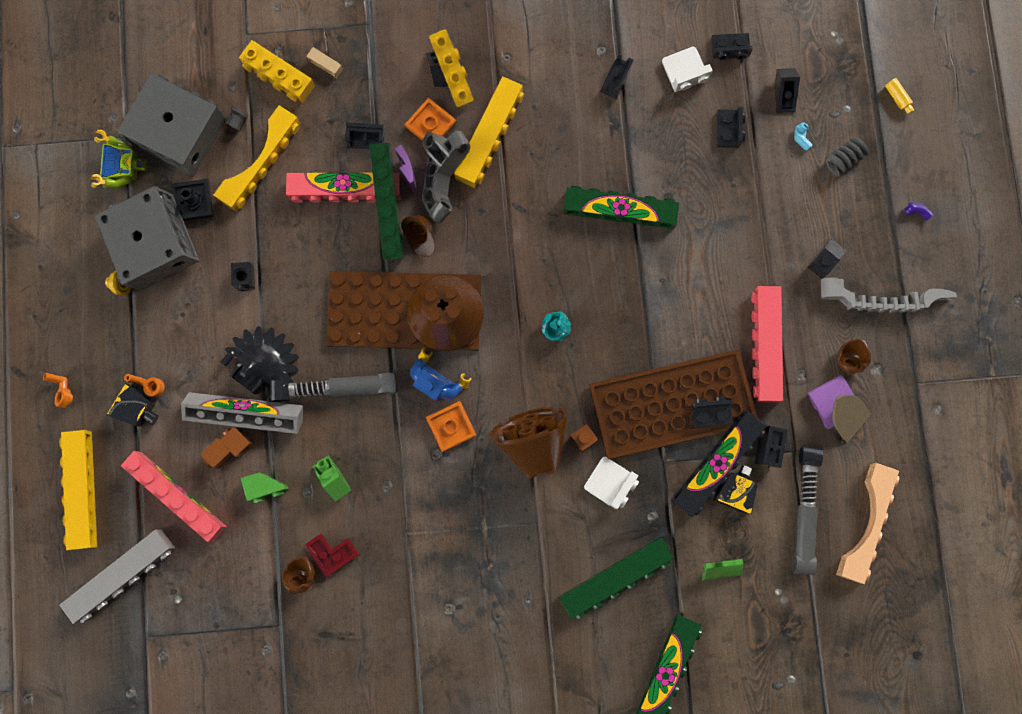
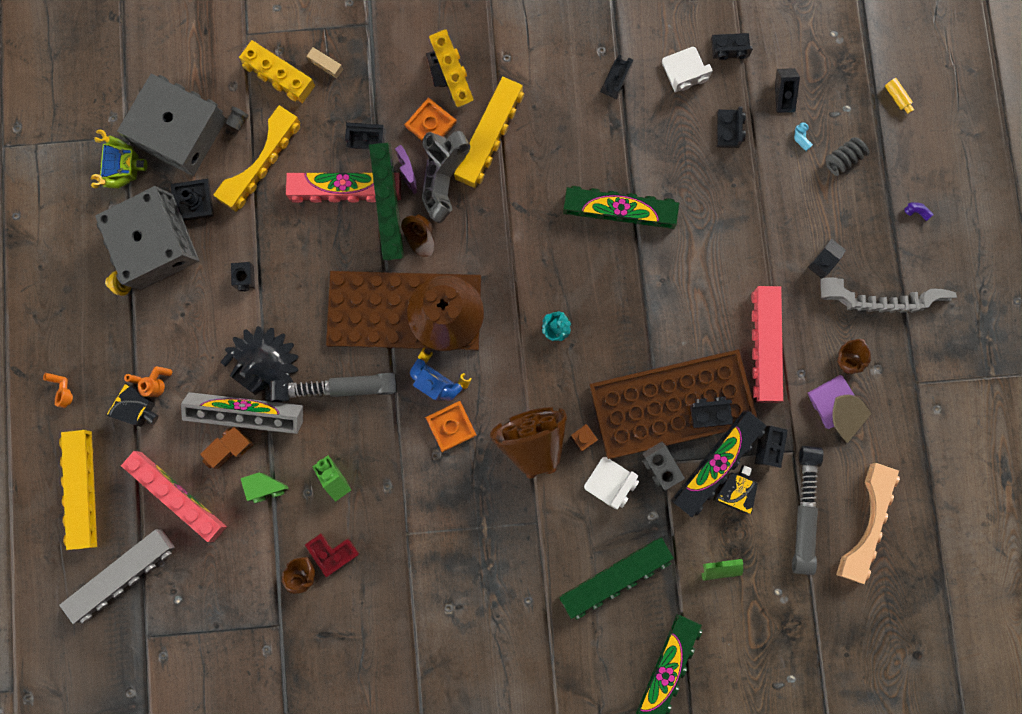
(151, 381): none -> orange plate
(665, 464): none -> dark grey brick

